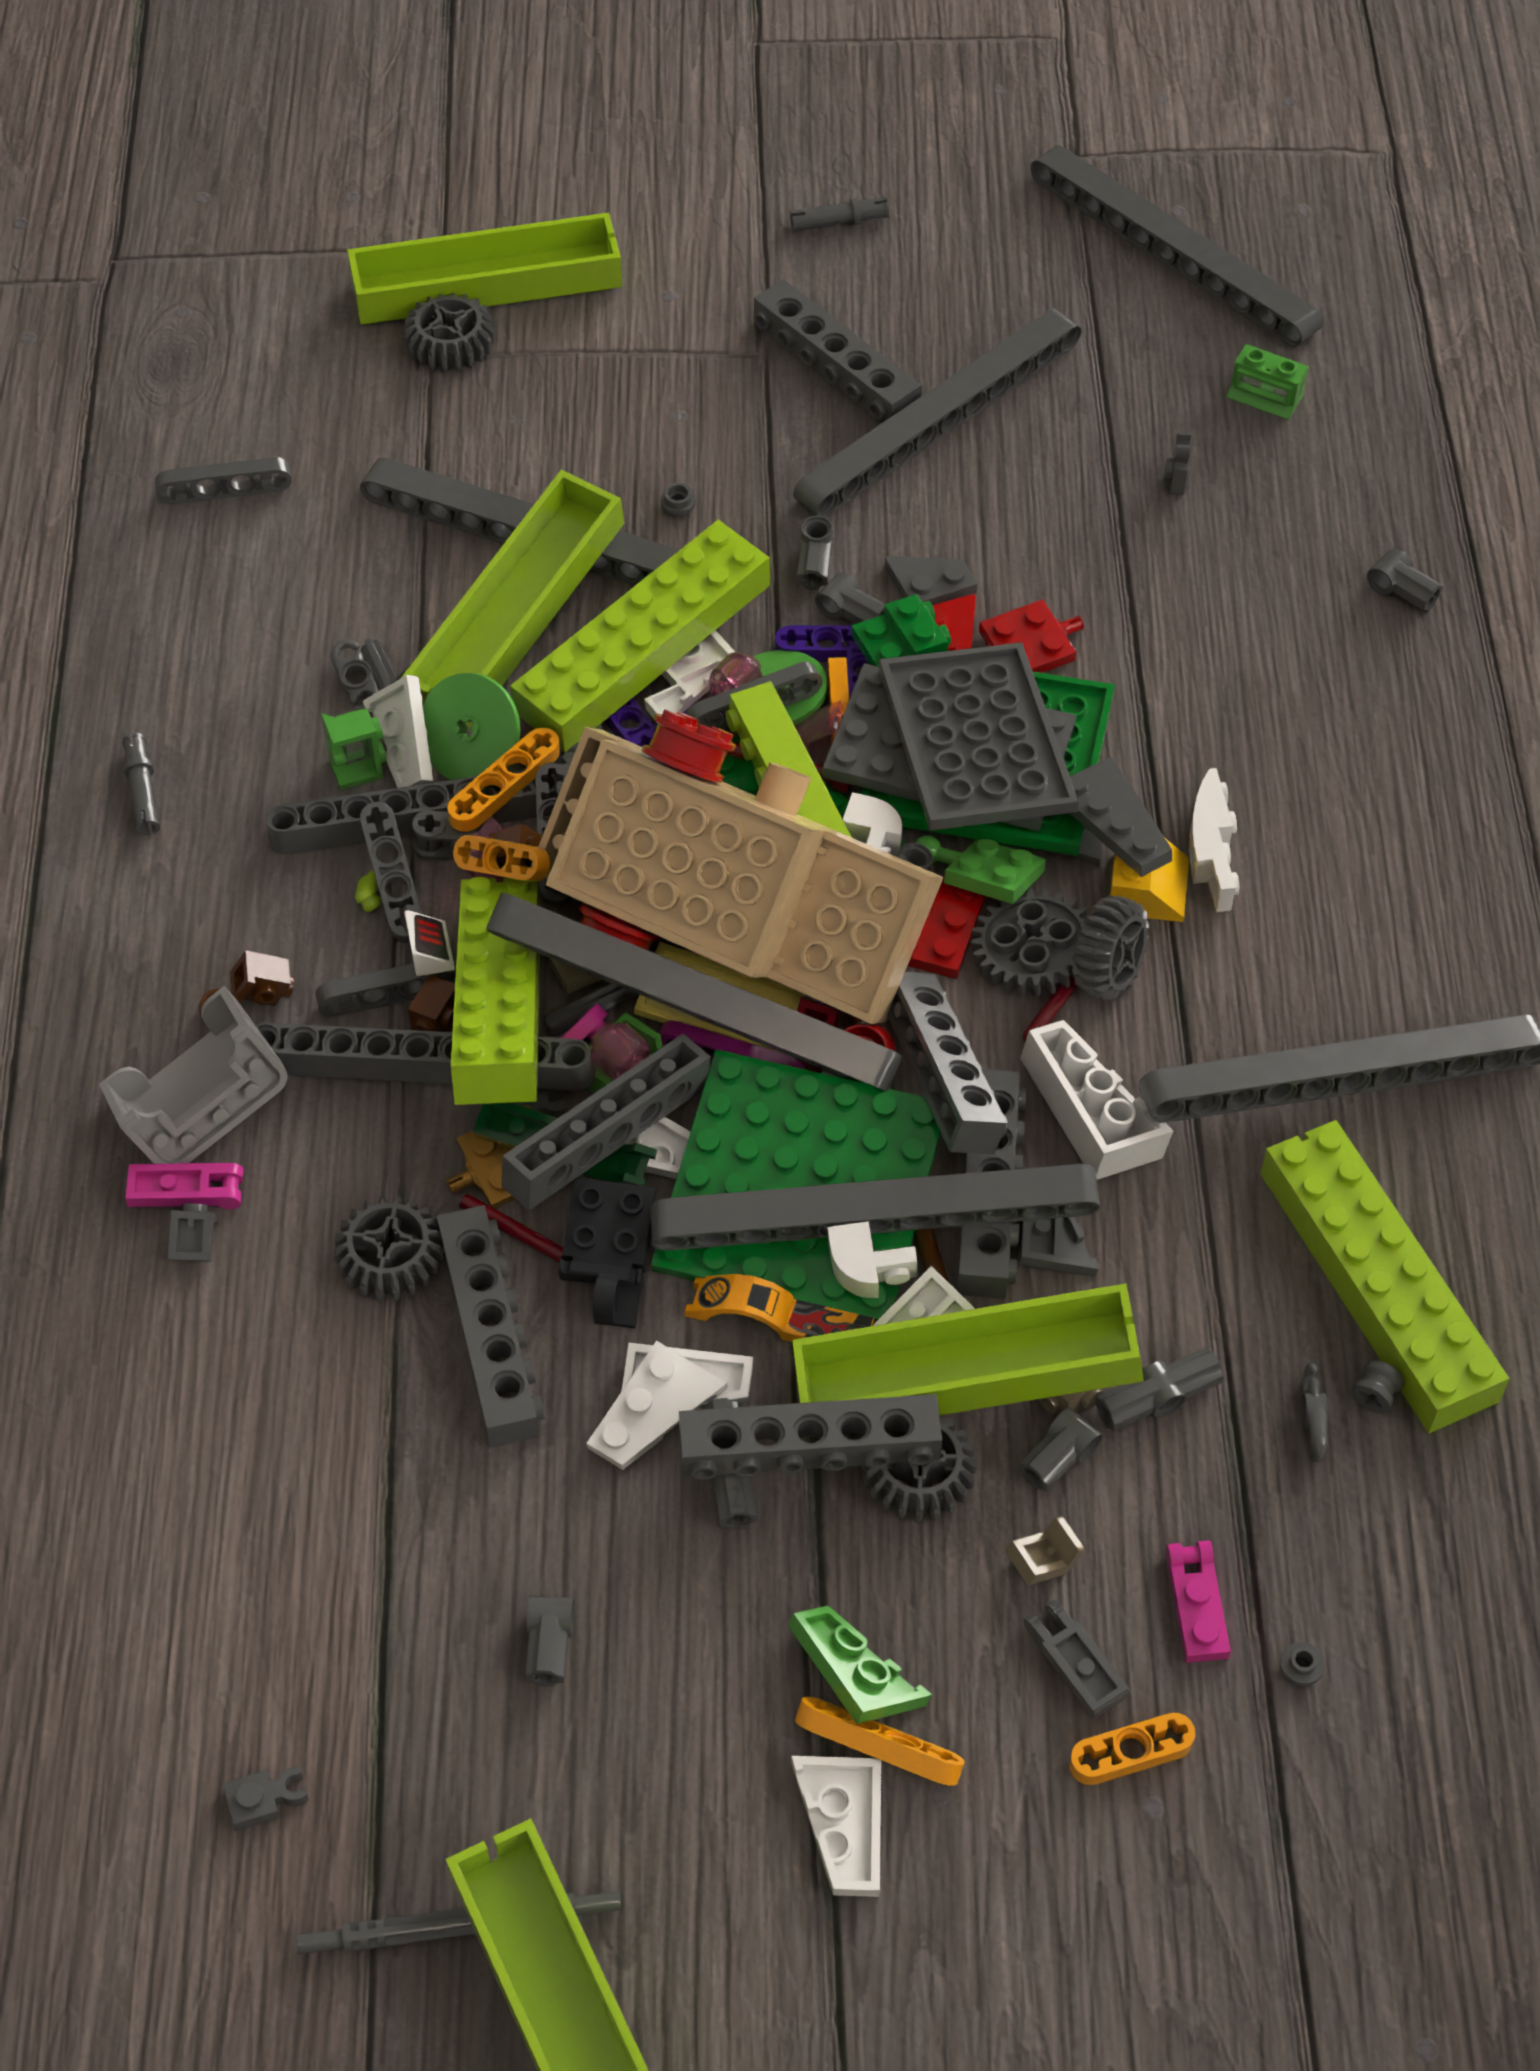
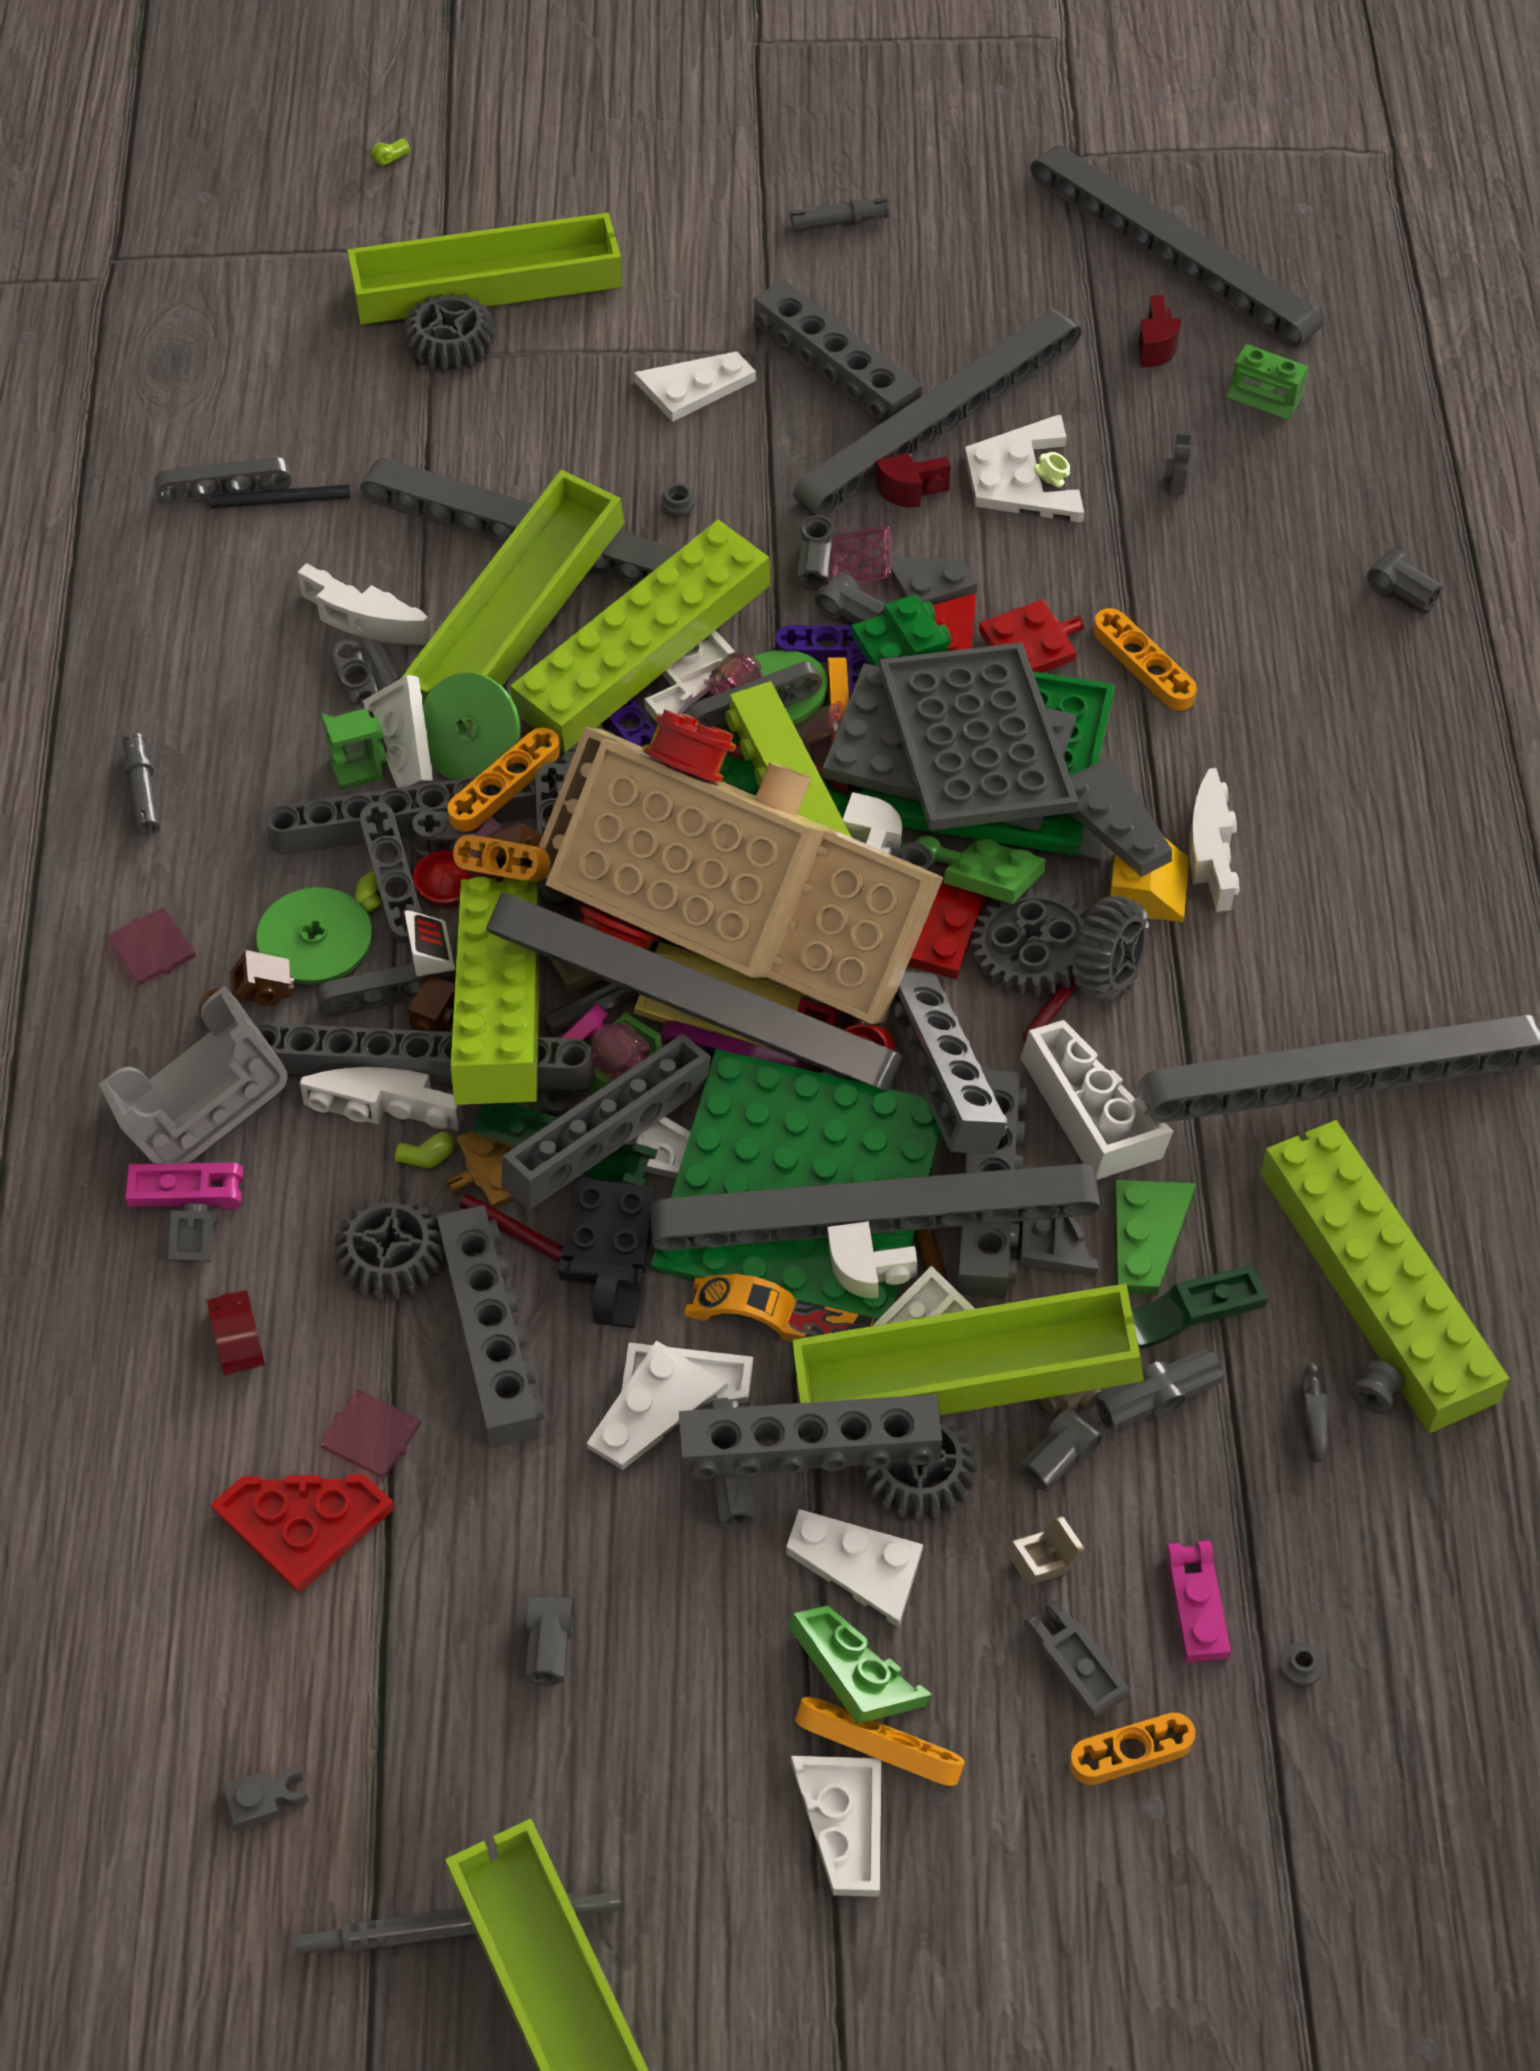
(151, 946): none -> clear pink piece
(235, 1332): none -> dark red brick
(280, 496): none -> black bar
(301, 1520): none -> red plate
(334, 952): none -> bright green piece
(368, 614): none -> white slope
(370, 1091): none -> white slope
(370, 1433): none -> clear pink piece
(385, 154): none -> lime arm
(427, 1154): none -> lime arm
(439, 879): none -> red hat
(694, 383): none -> white wing
(861, 535): none -> clear pink window
(861, 1560): none -> white wing
(905, 482): none -> dark red brick
(1005, 476): none -> white wing
(1053, 468): none -> yellowish green plate
(1147, 1229): none -> bright green wing
(1149, 656): none -> light orange beam
(1158, 334): none -> dark red brick
(1198, 1302): none -> dark green piece

